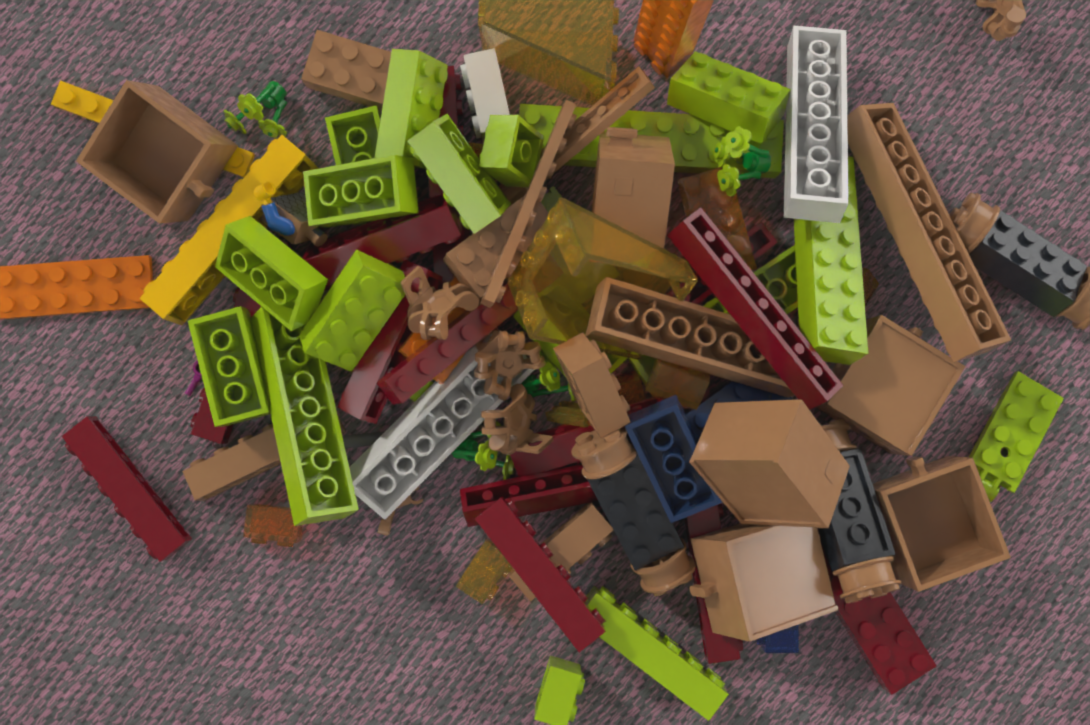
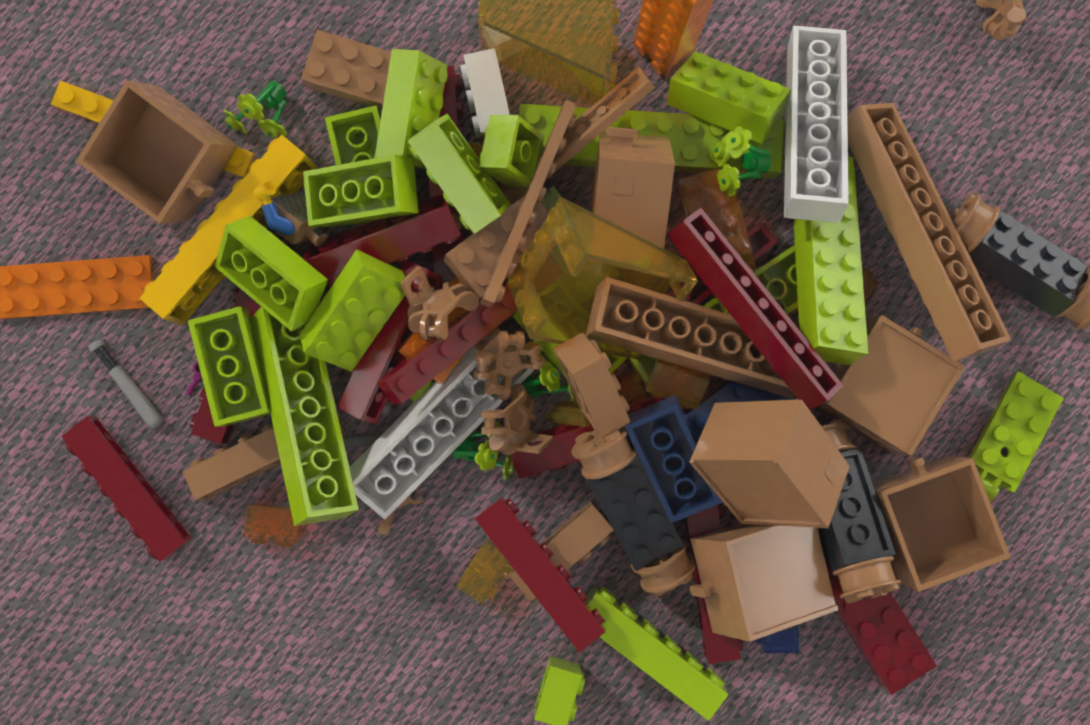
(129, 388): none -> light grey piece
(530, 493): dark red brick -> none

